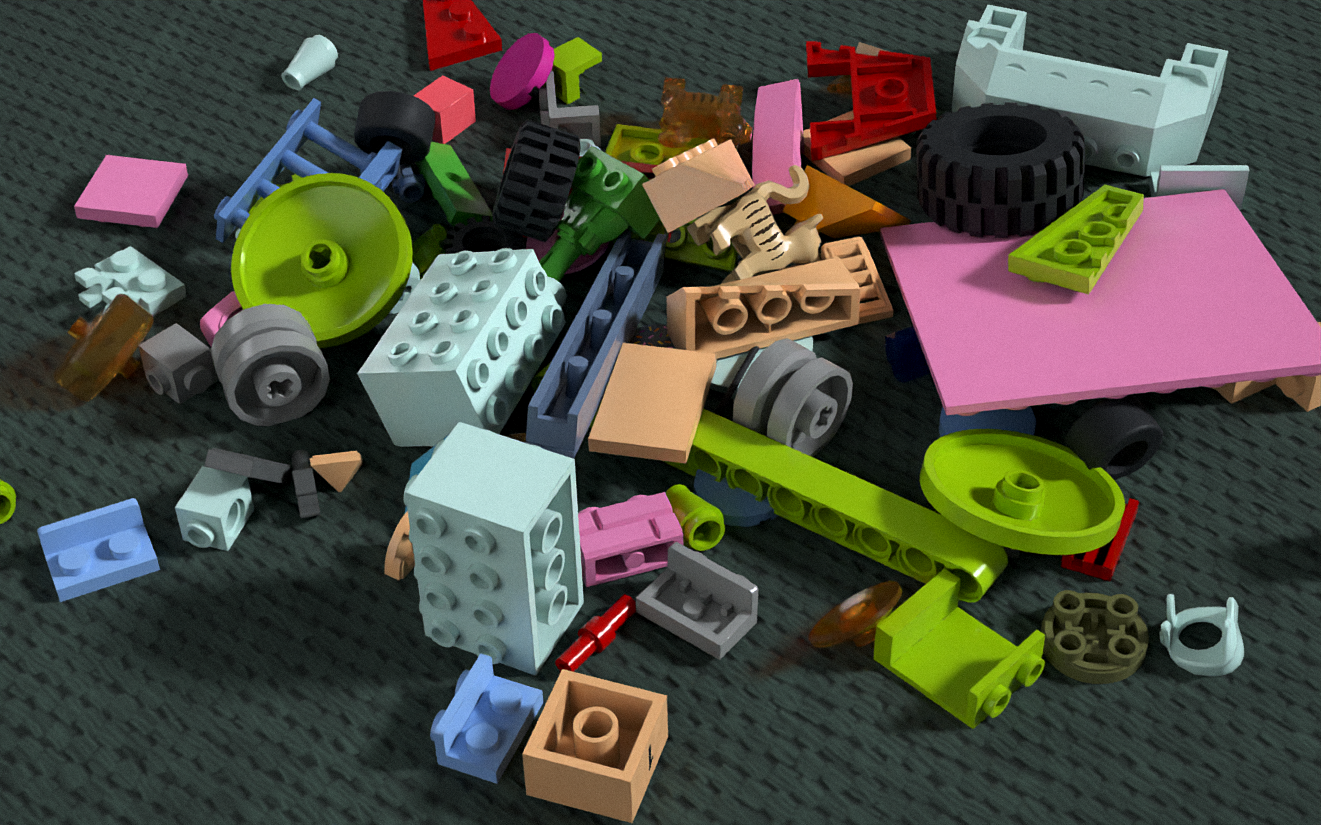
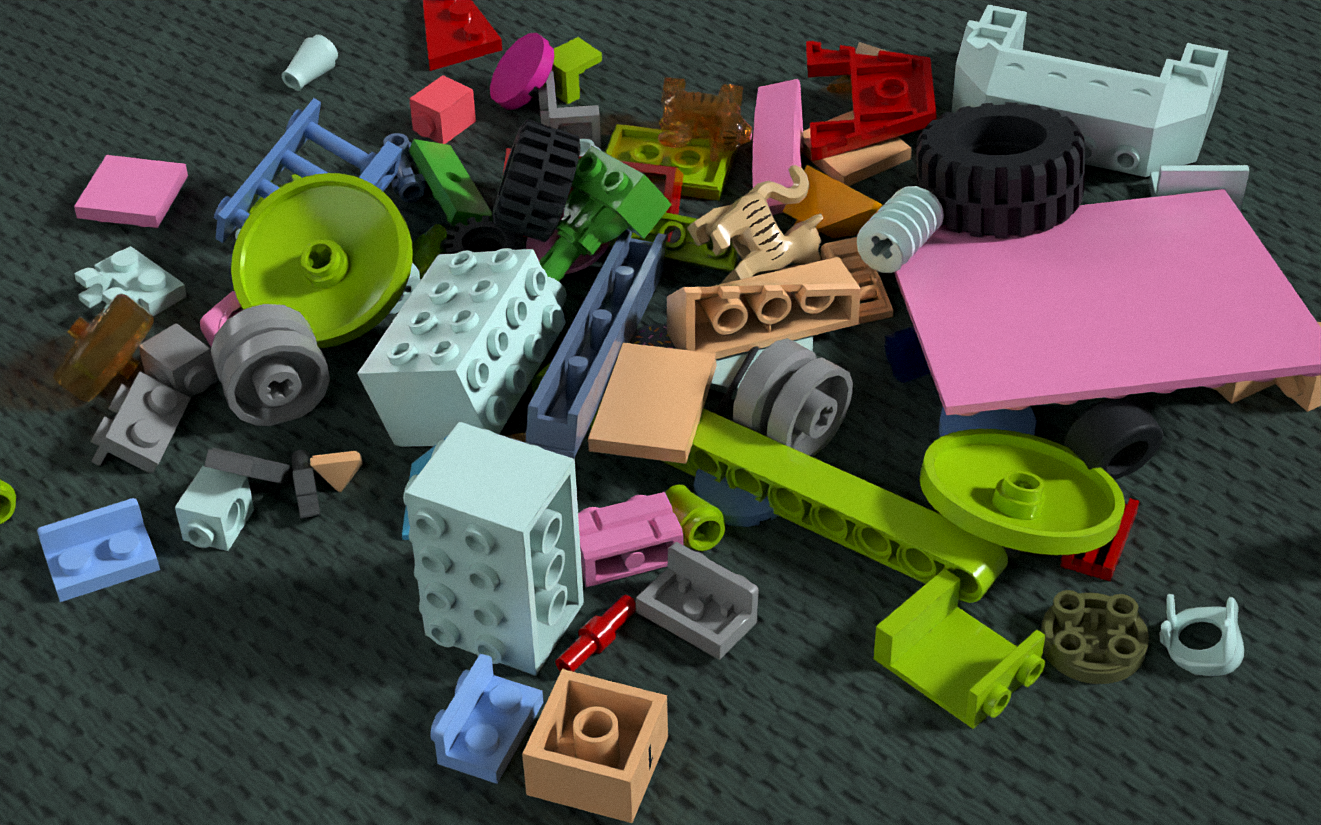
(142, 423): none -> light grey bracket
(395, 119): black tyre -> none
(400, 554): light nougat tile -> none
(697, 182): light nougat wedge -> none
(856, 617): clear orange dish -> none
(899, 229): none -> light aqua piece
(1080, 242): lime wing -> none

